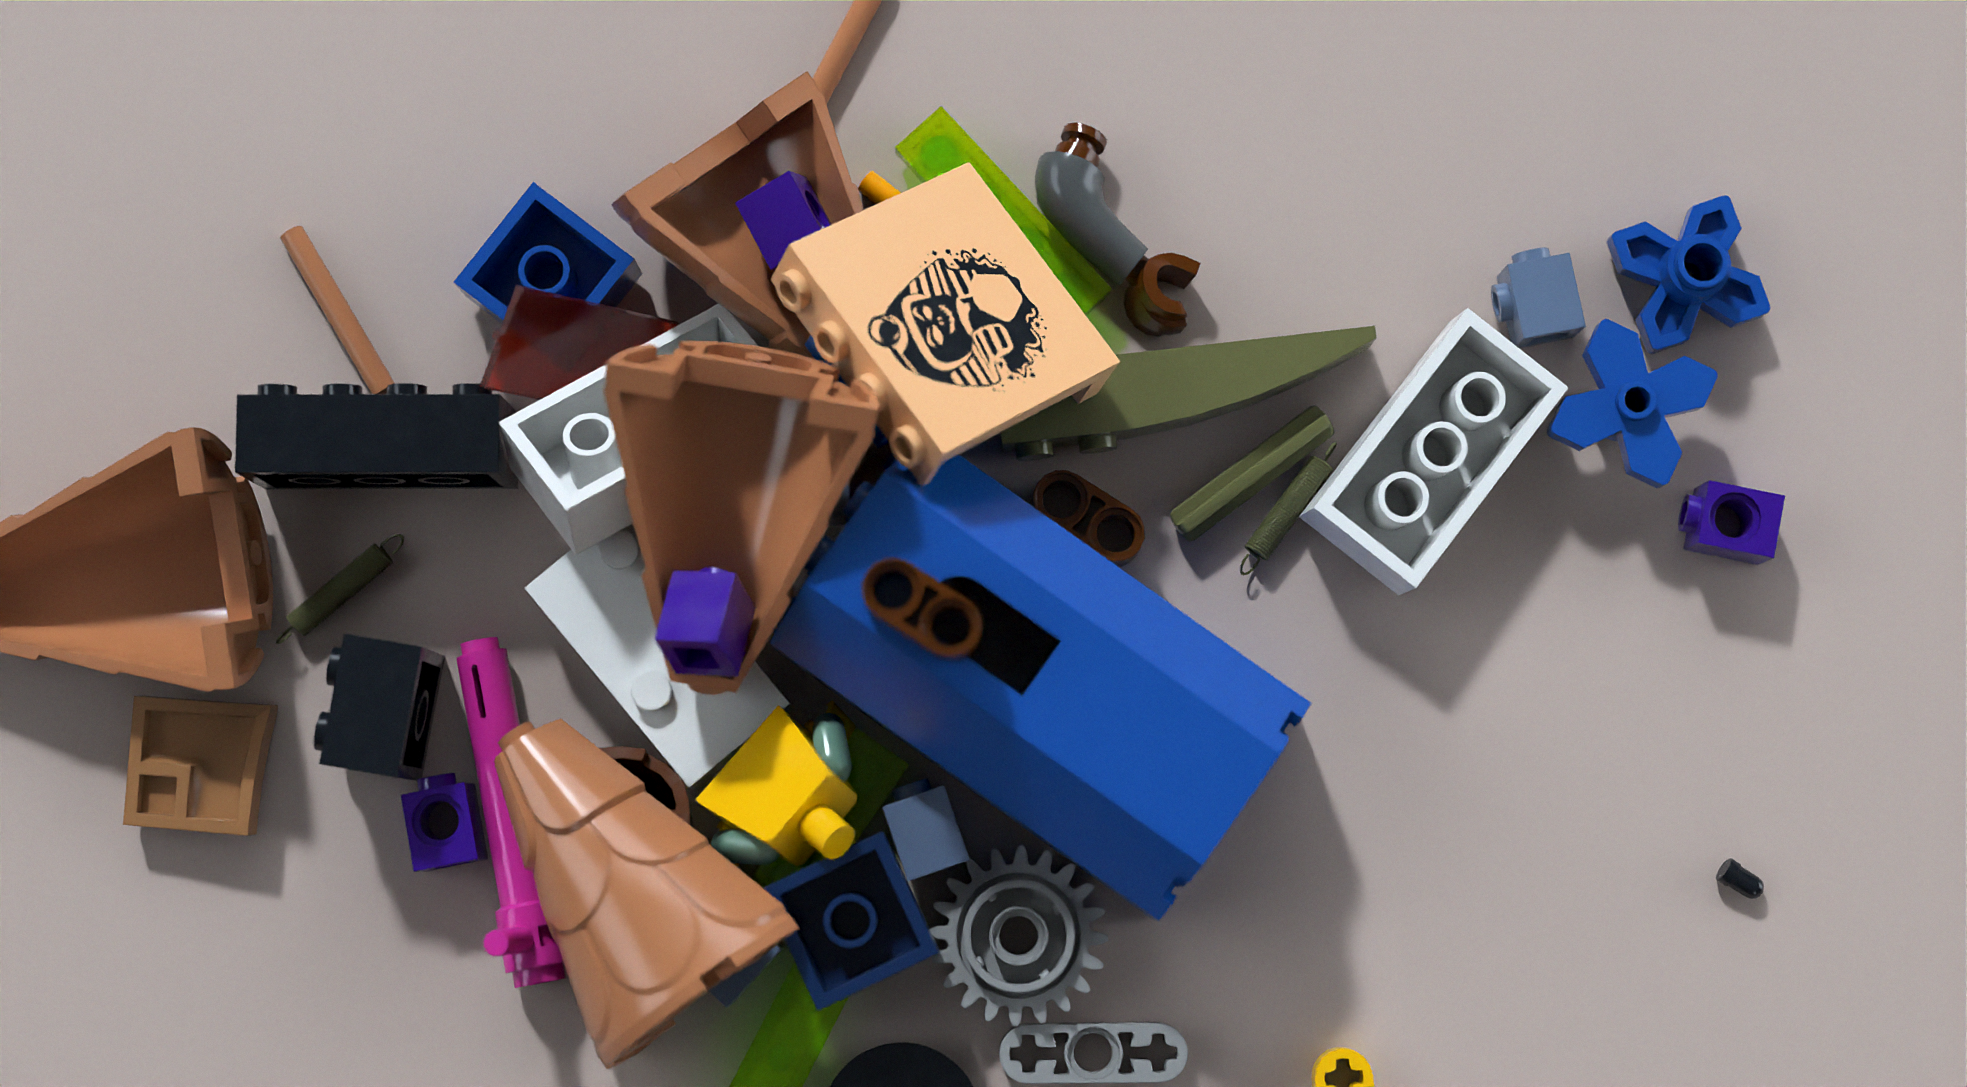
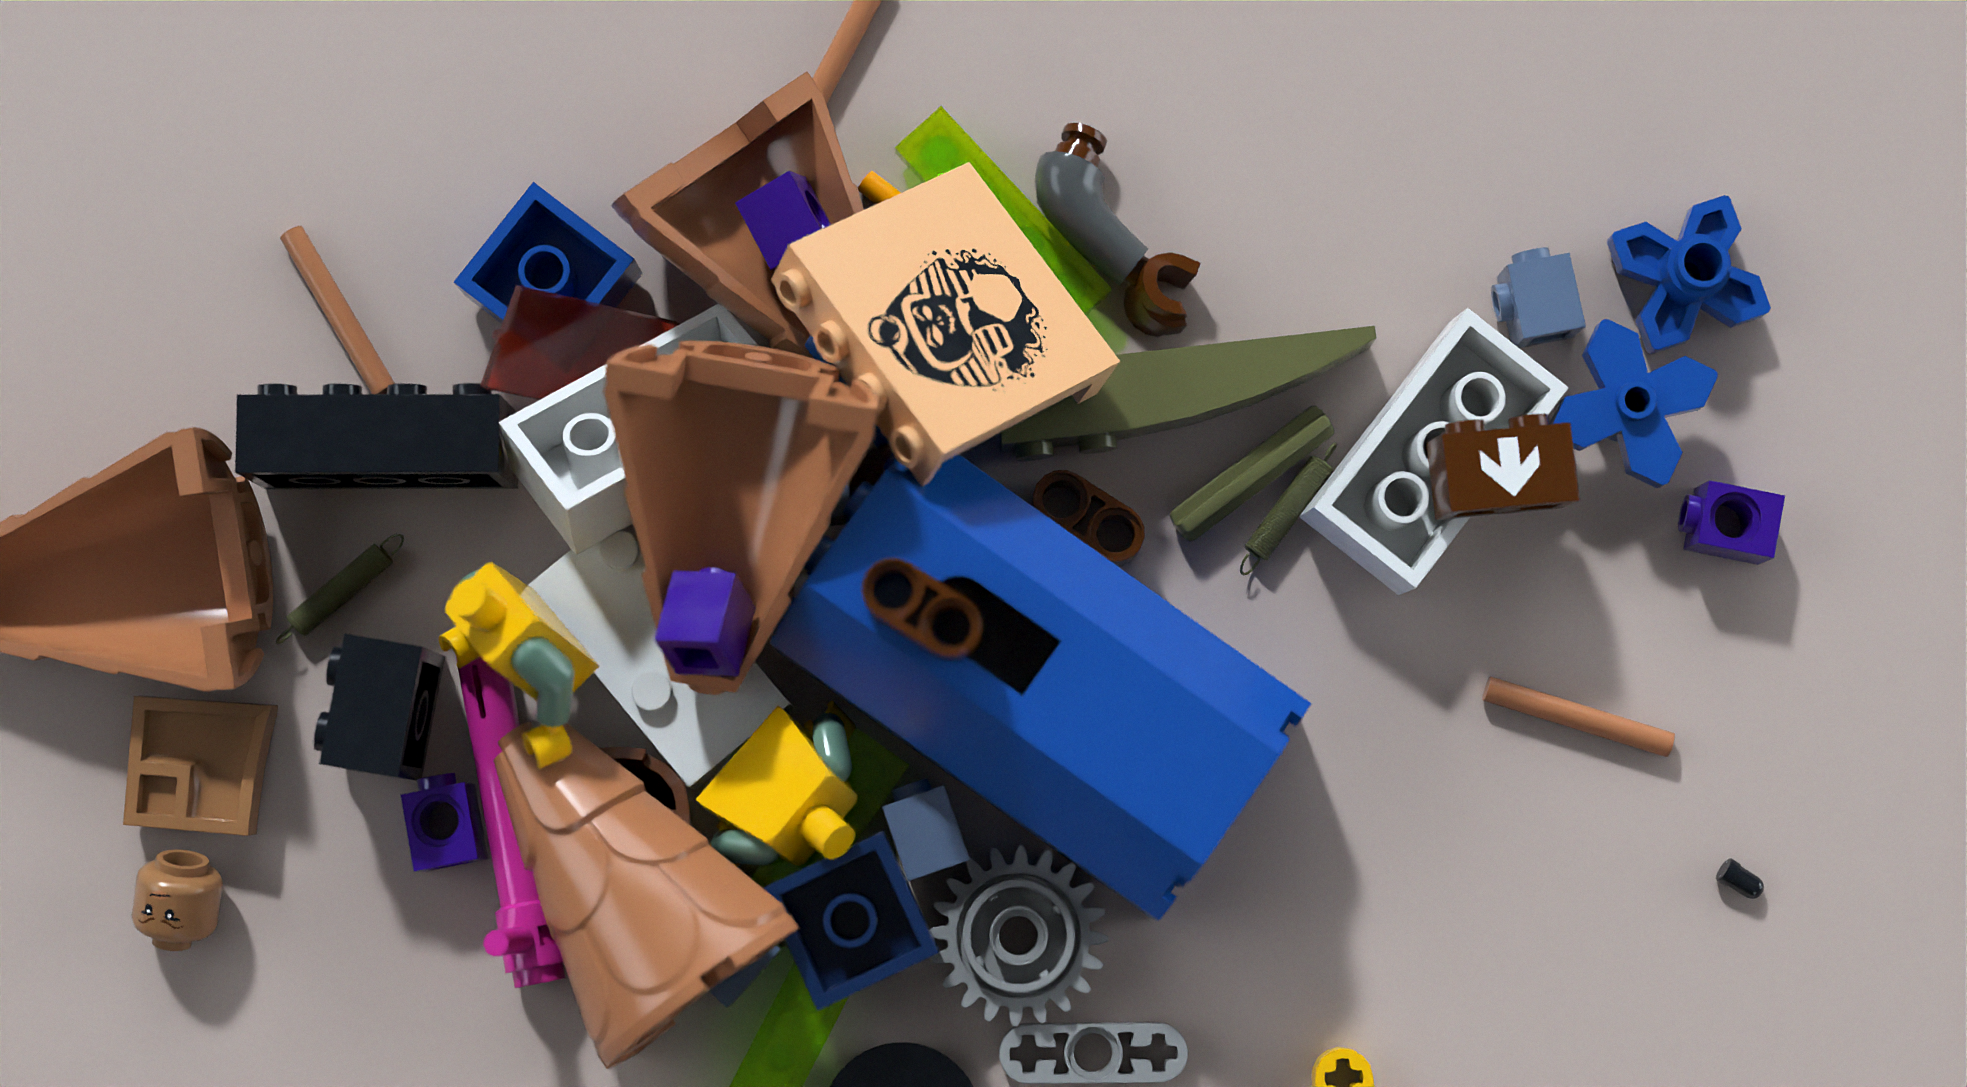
(177, 899): none -> medium nougat head
(525, 644): none -> torso
(1502, 468): none -> reddish brown brick
(1578, 716): none -> nougat bar

